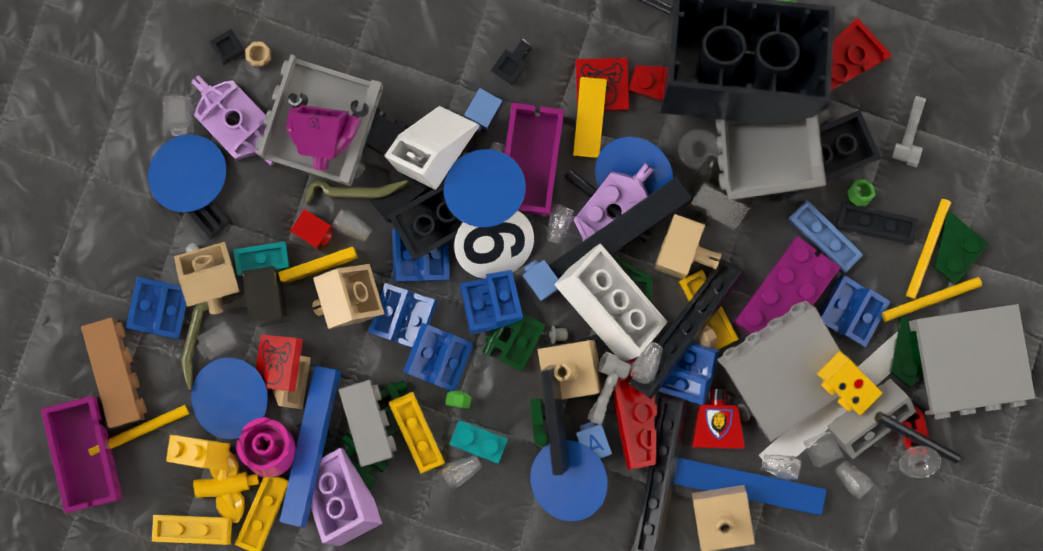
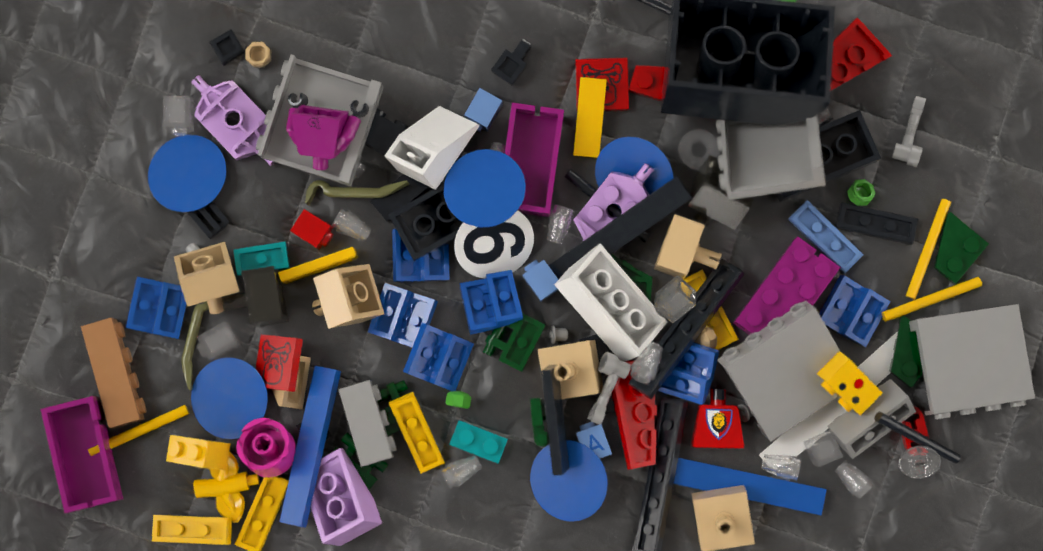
(675, 299): none -> clear brick

